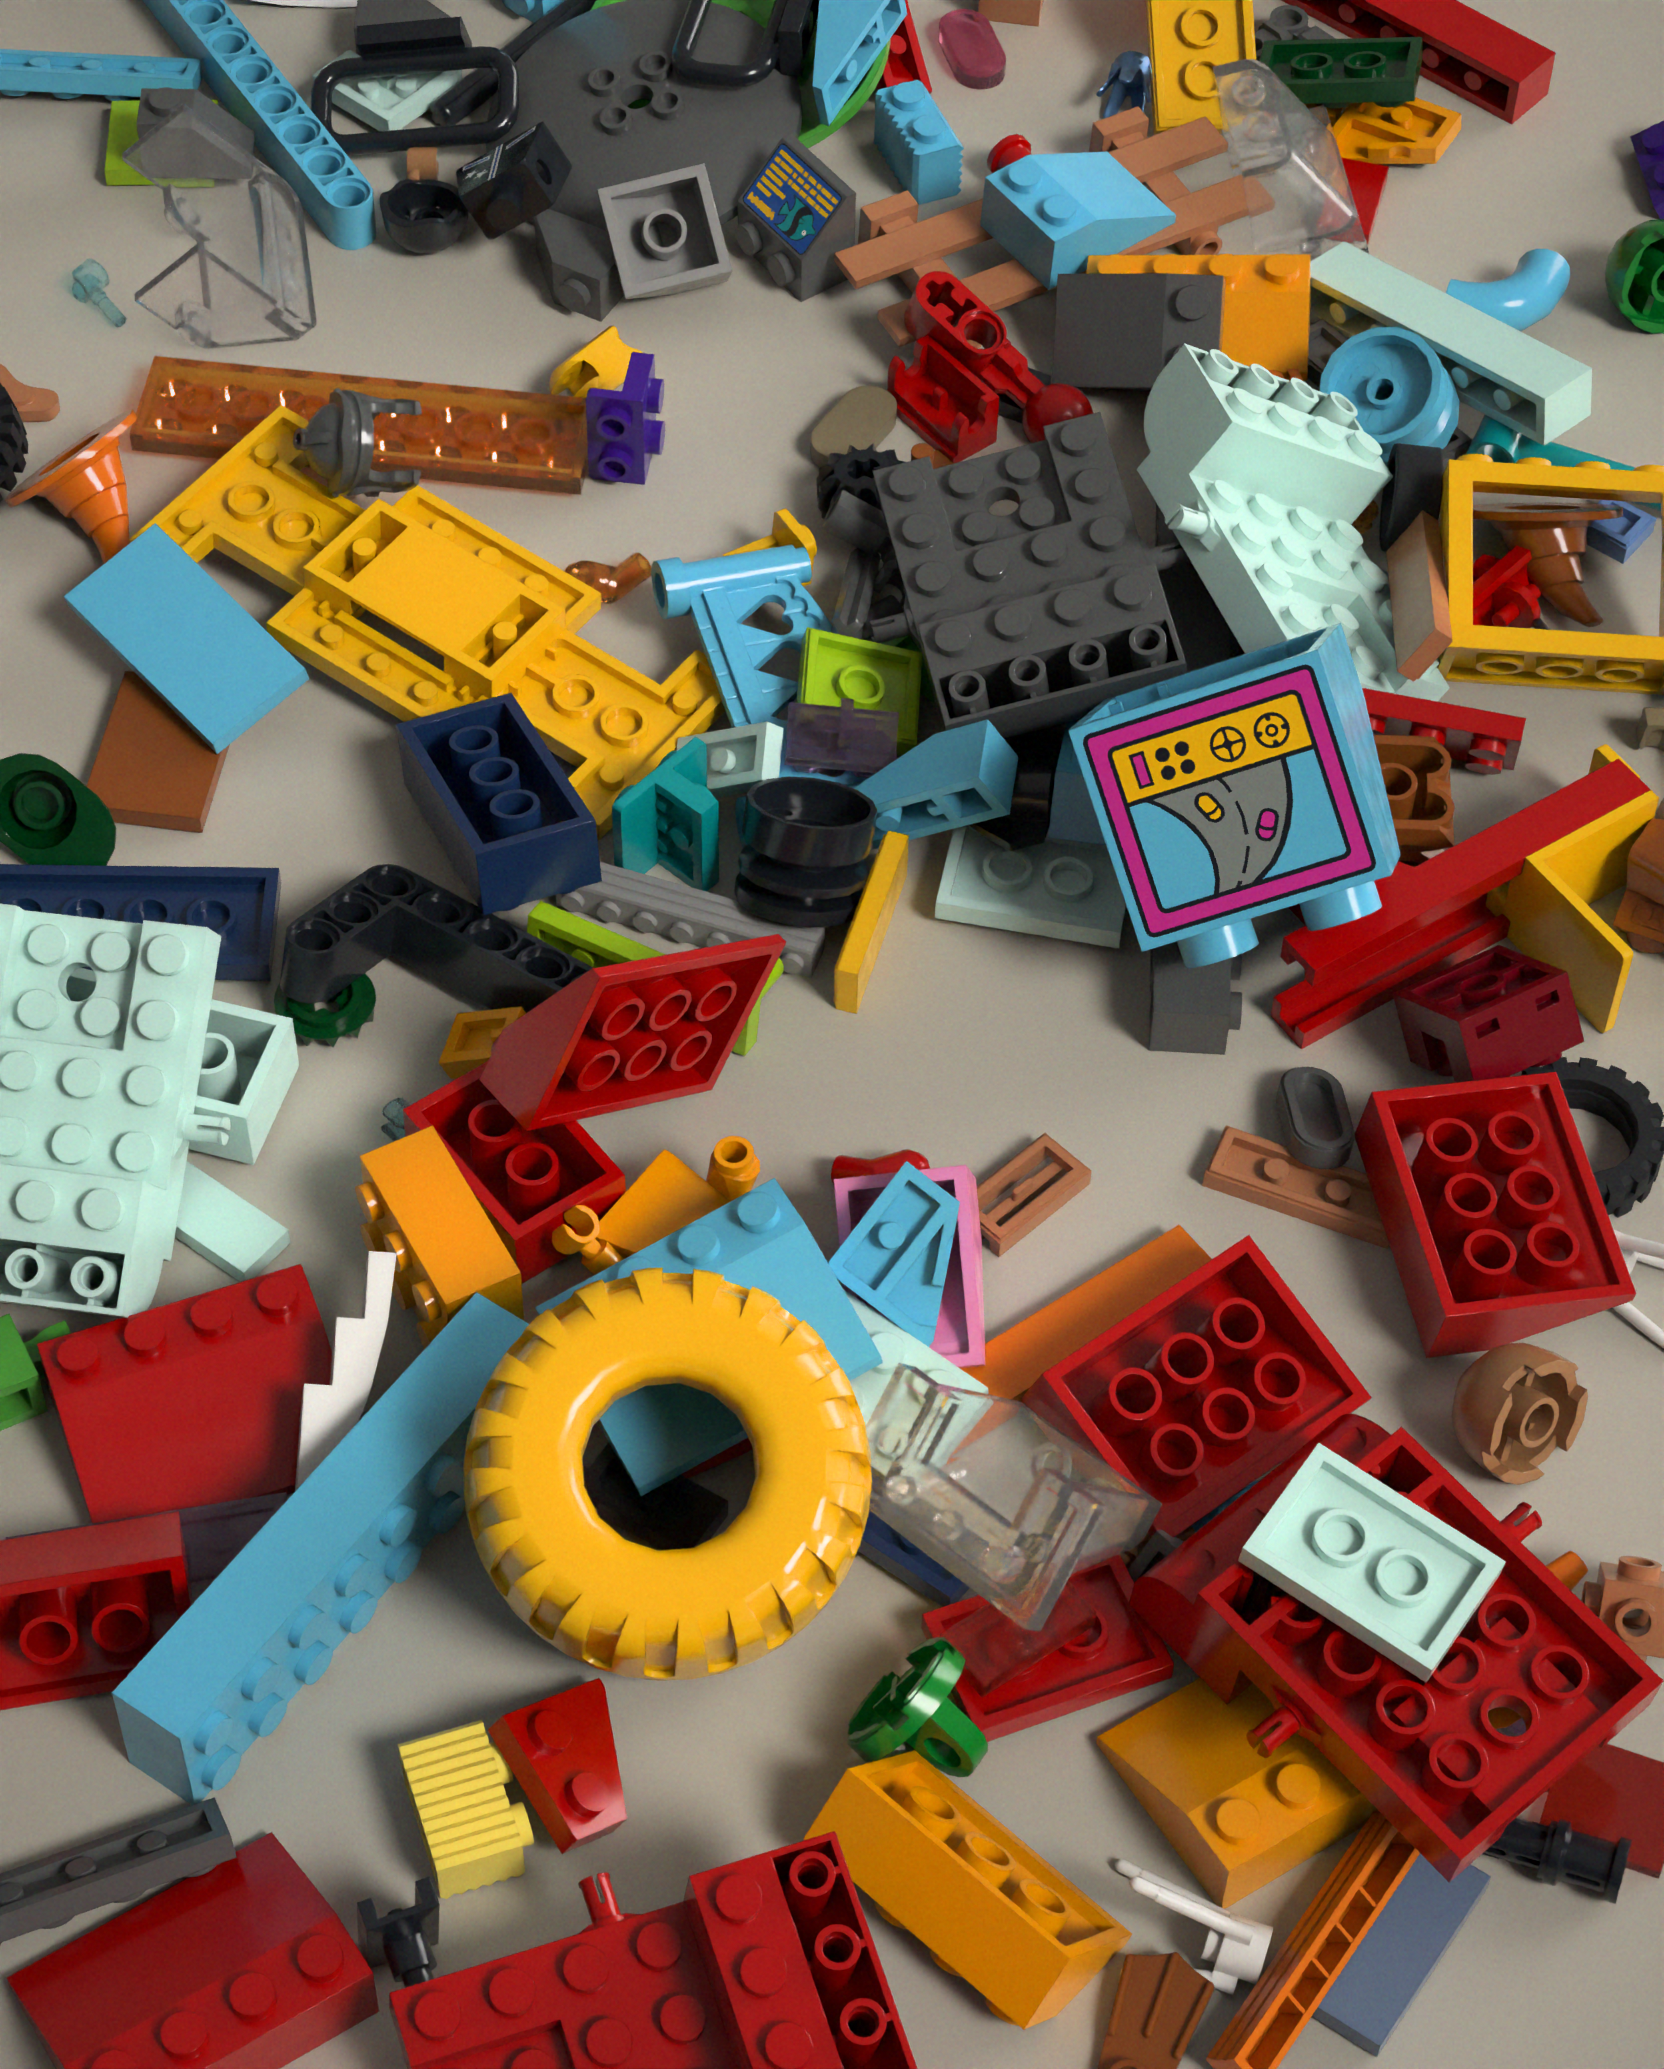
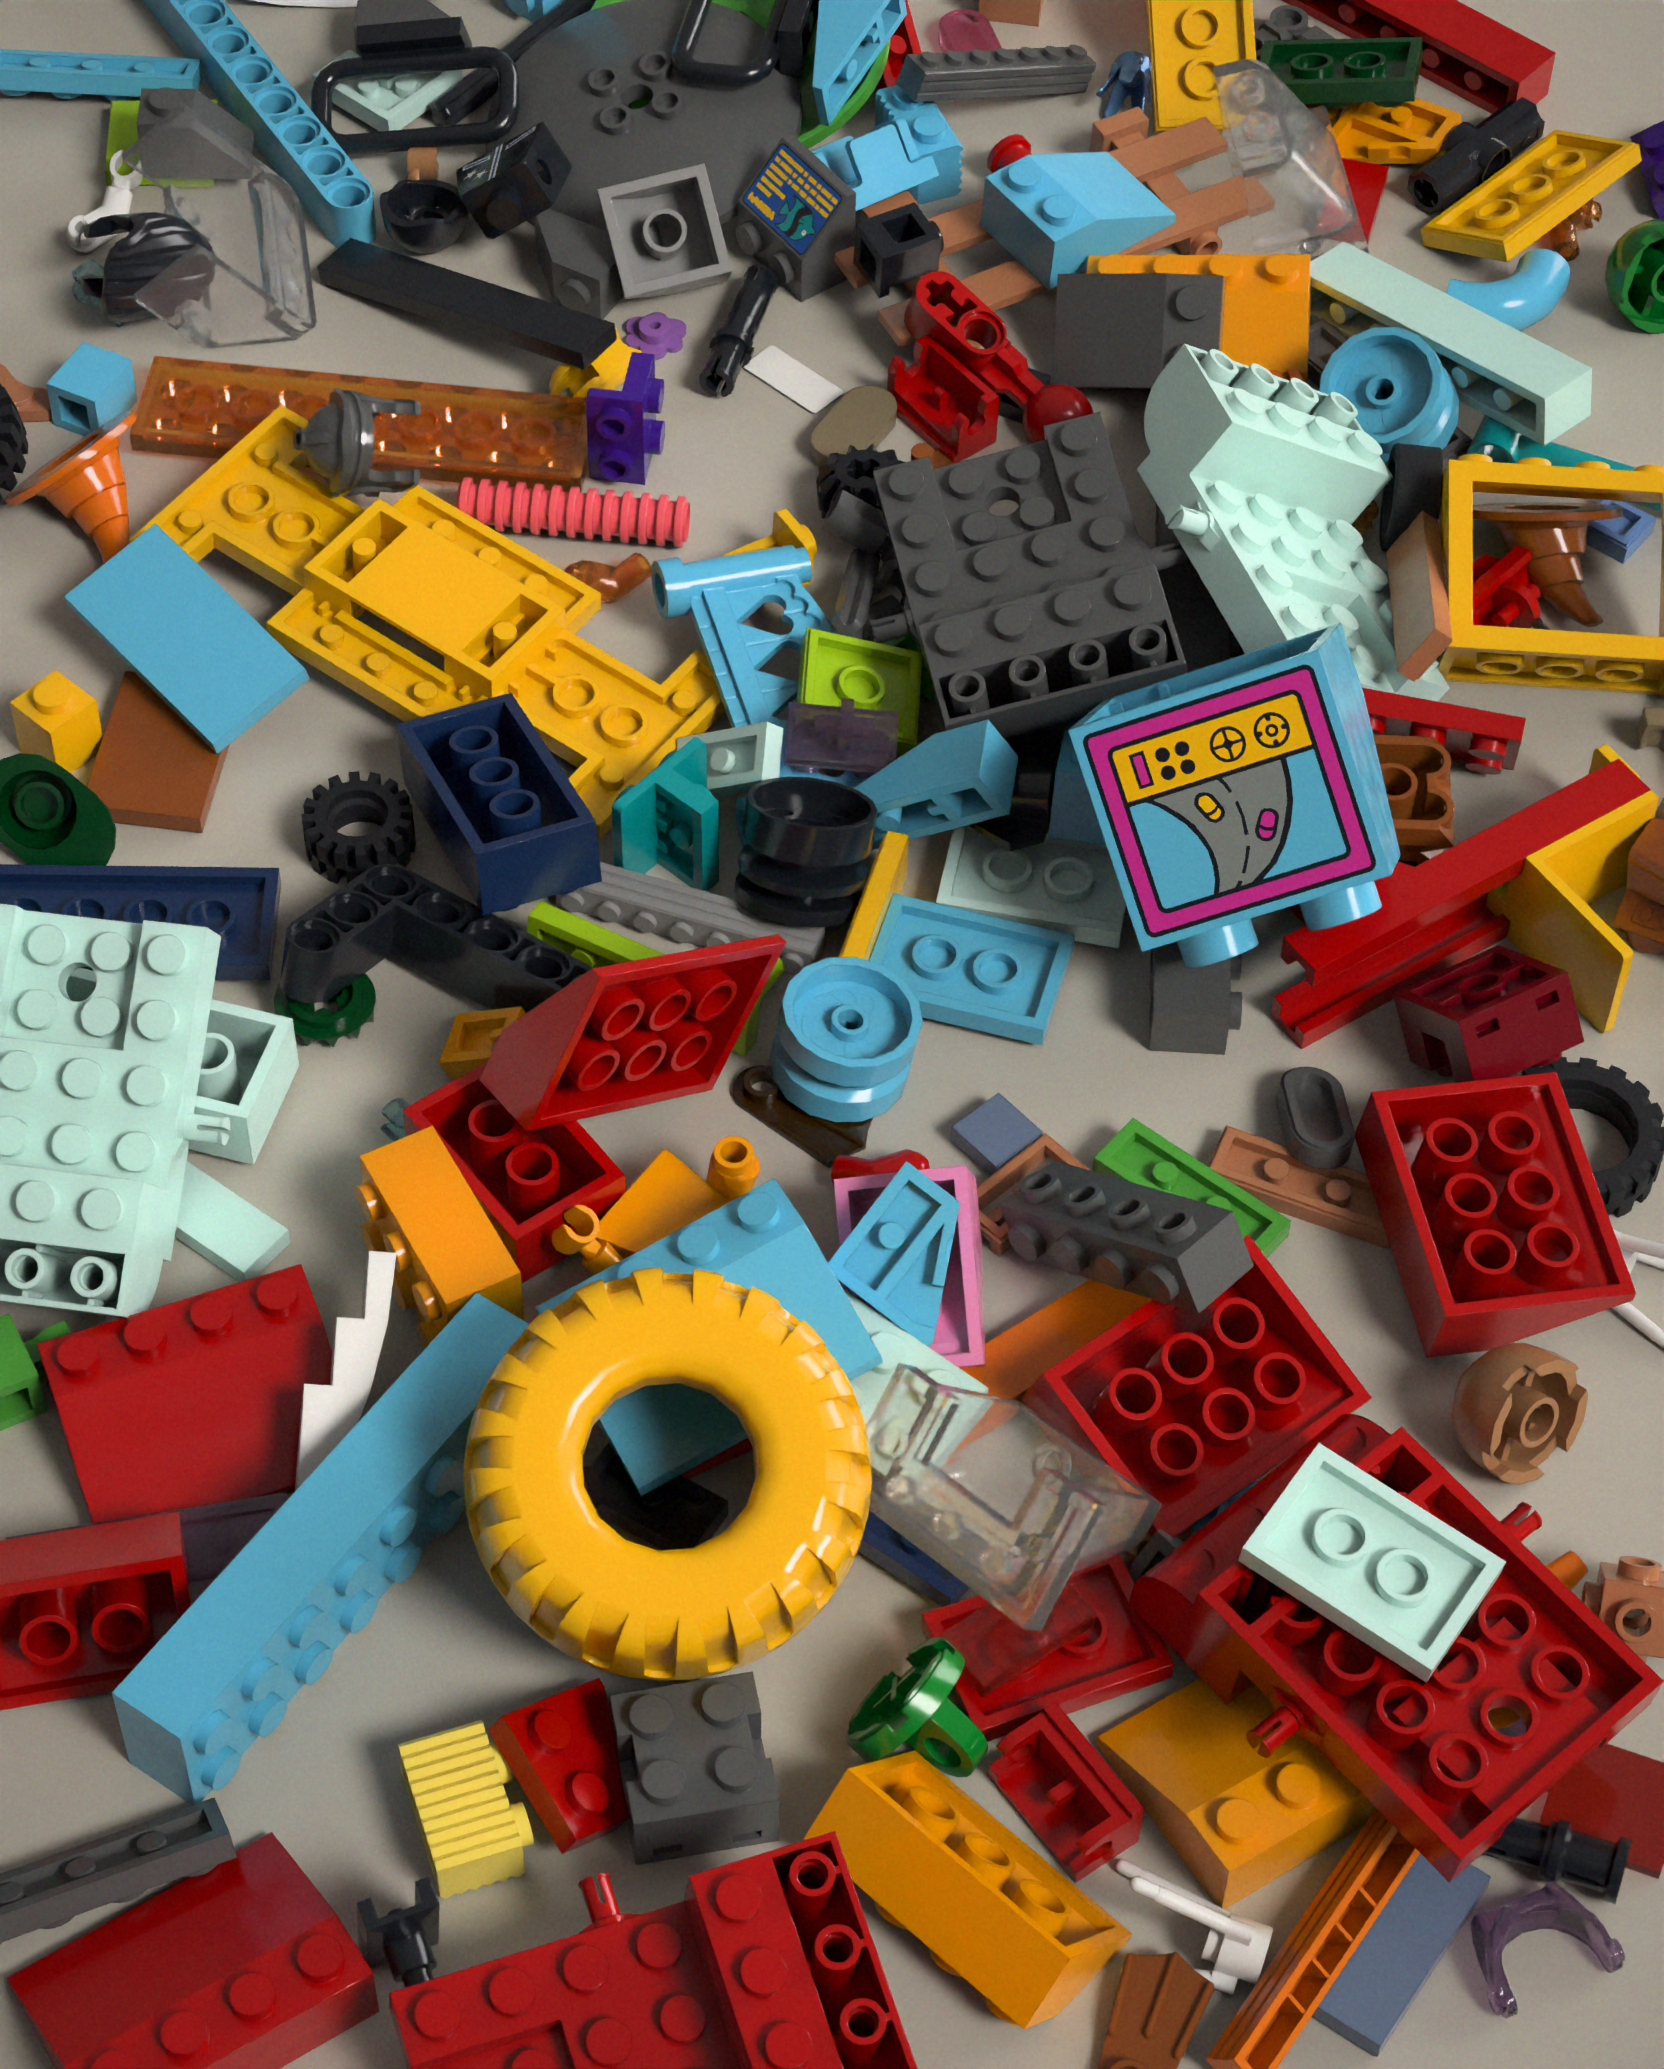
(58, 722): none -> yellow brick
(91, 389): none -> medium azure brick
(116, 201): none -> white arm
(149, 248): none -> black hair
(354, 803): none -> black tyre
(468, 303): none -> black tile
(576, 511): none -> coral piece
(655, 334): none -> medium lavender plant
(694, 1768): none -> dark grey piece
(734, 341): none -> black pin
(793, 379): none -> white sticker
(813, 1135): none -> dark brown piece
(845, 1039): none -> medium azure wheel
(878, 162): none -> medium azure panel
(896, 247): none -> black brick
(975, 966): none -> medium azure plate
(994, 1133): none -> sand blue tile
(995, 73): none -> dark grey piece
(1066, 1792): none -> red hinge
(1126, 1235): none -> dark grey brick
(1154, 1162): none -> bright green plate
(1475, 154): none -> black piece
(1531, 195): none -> yellow tile
(1542, 1909): none -> clear purple helmet
(1564, 235): none -> clear orange arm

